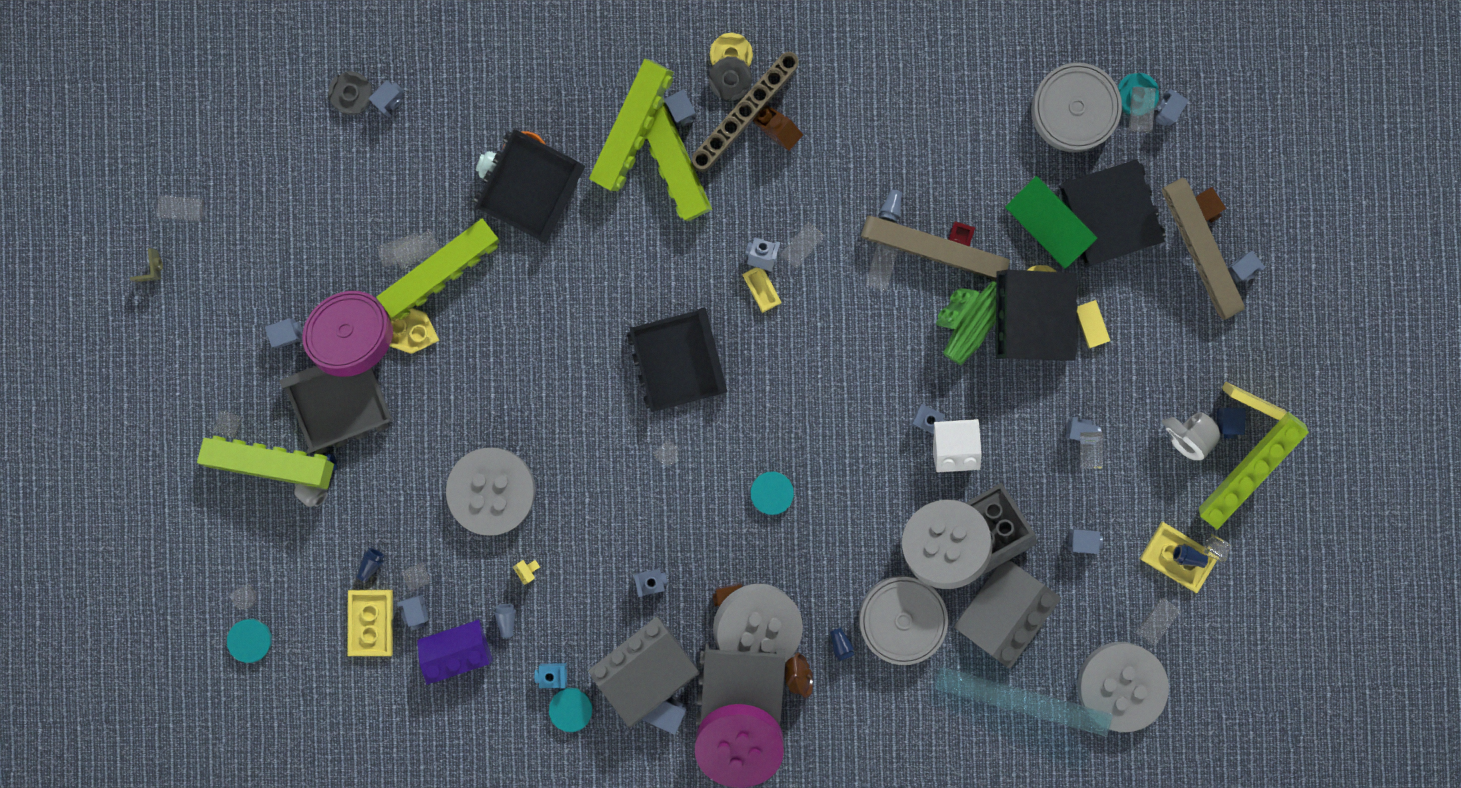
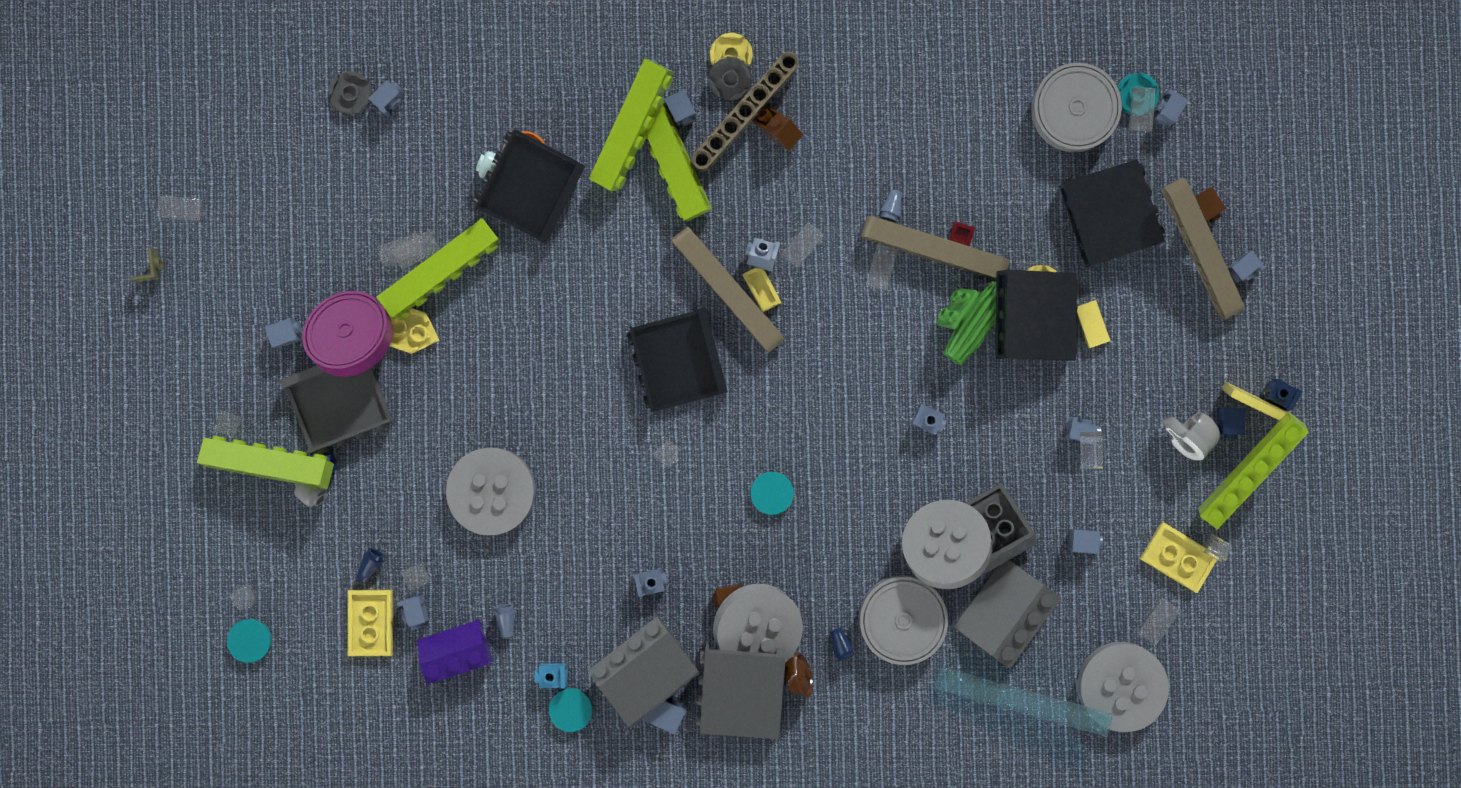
(525, 571): light yellow tile -> none
(727, 289): none -> dark tan beam
(739, 745): magenta brick -> none
(957, 445): white slope -> none
(1051, 222): green tile -> none
(1188, 556): dark blue cone -> none
(1272, 394): none -> dark blue brick

